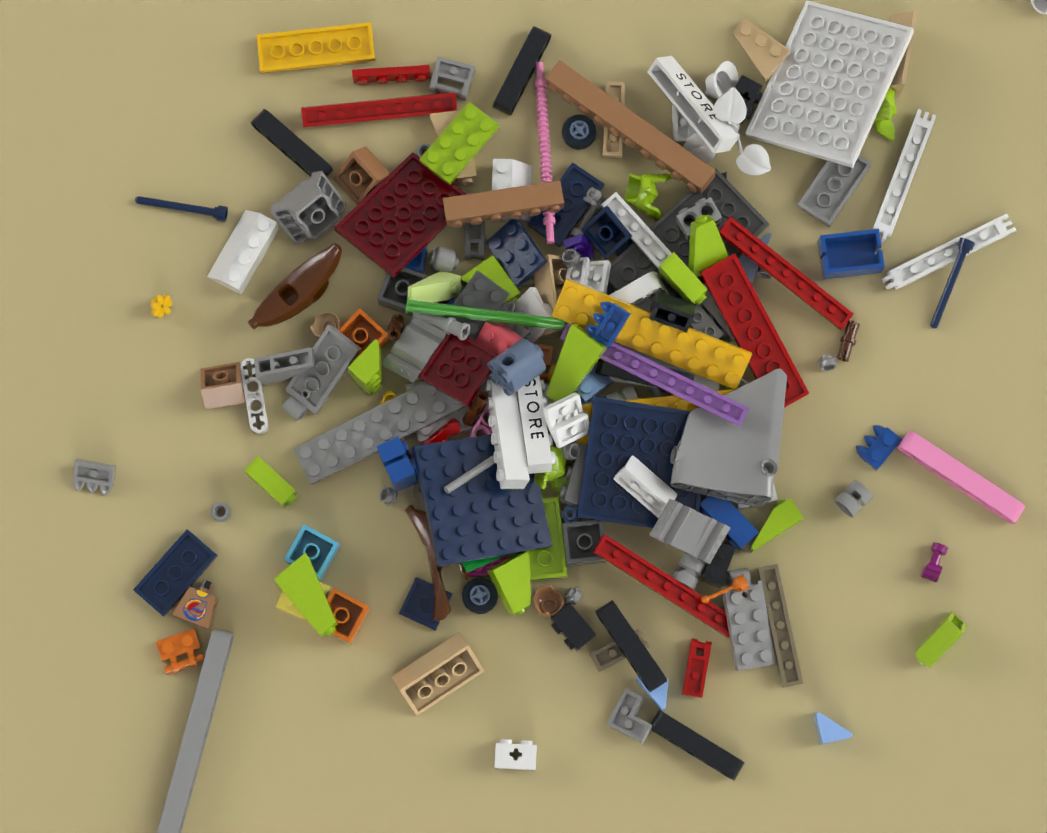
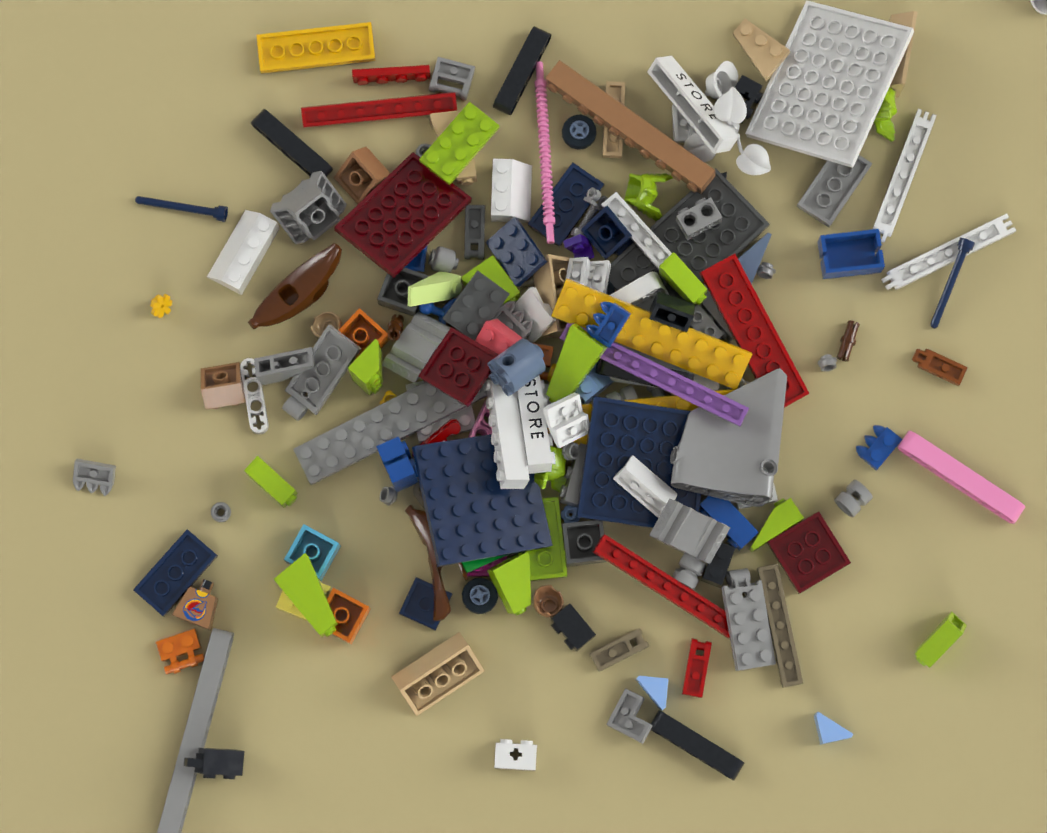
(217, 762): none -> black hinge
(449, 324): light grey pin -> none
(469, 475): light grey bar -> none
(475, 409): reddish brown pin -> none
(484, 315): bright green axle -> none
(503, 203): medium nougat brick -> none
(570, 258): light grey plate -> none
(573, 595): light grey plate -> none
(631, 646): black beam -> none
(705, 244): lime slope -> none
(739, 584): orange hinge -> none
(785, 273): red plate -> none
(808, 552): none -> dark red plate
(933, 569): magenta leg -> none
(940, 366): none -> dark orange hinge

